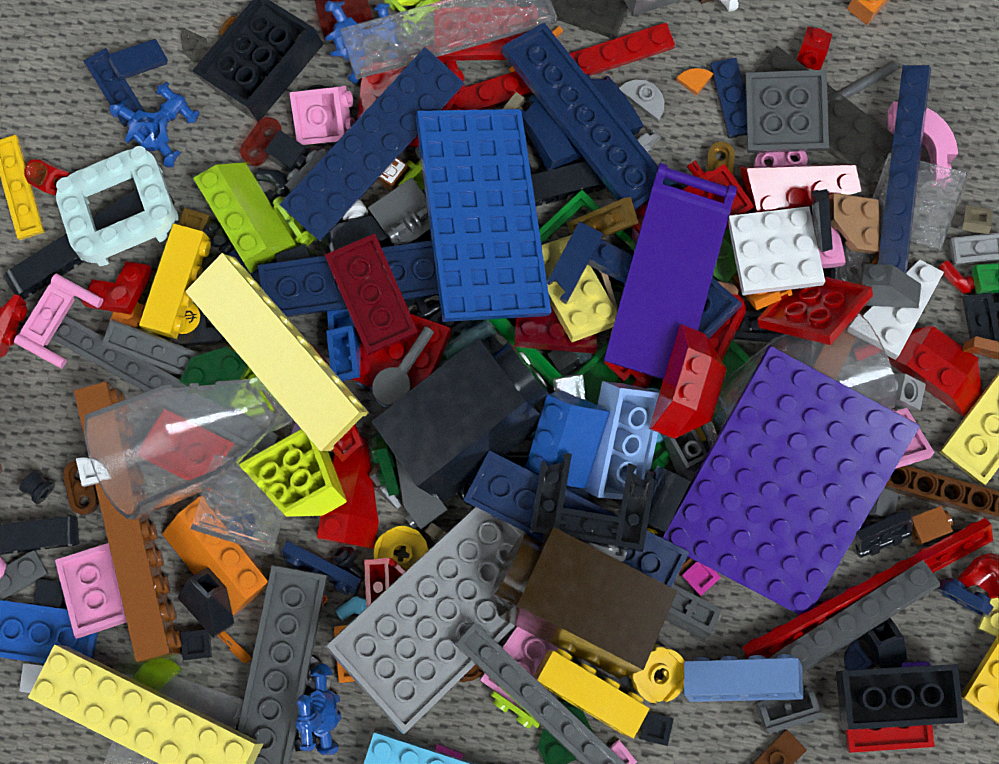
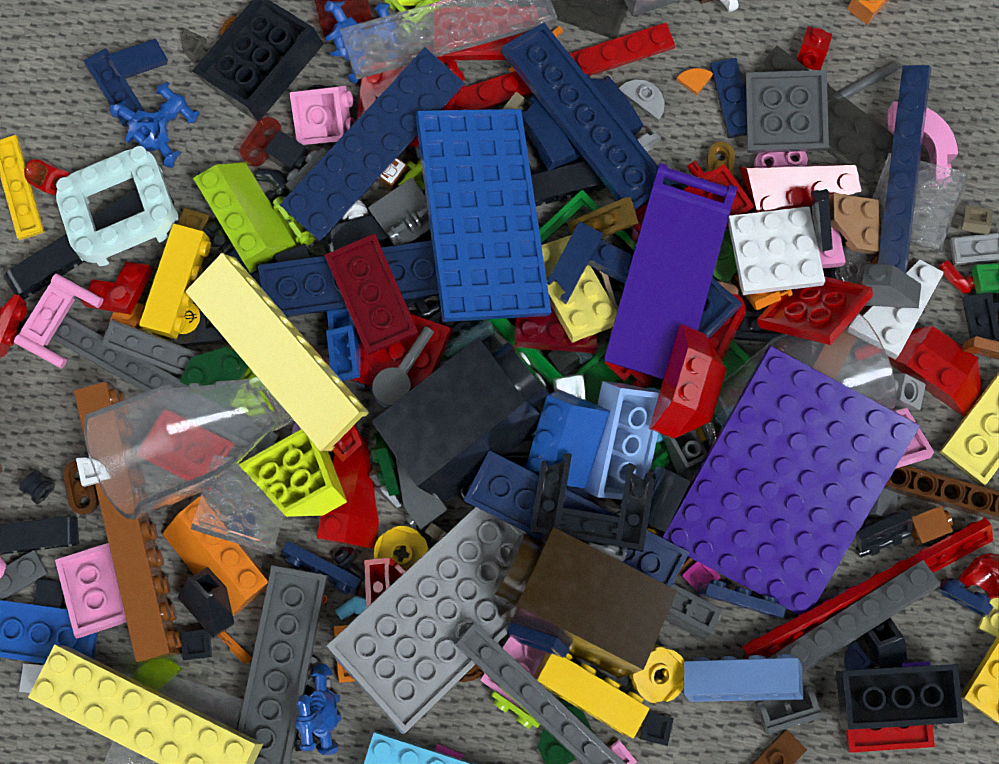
(538, 640): none -> dark blue tile
(741, 598): none -> dark blue plate

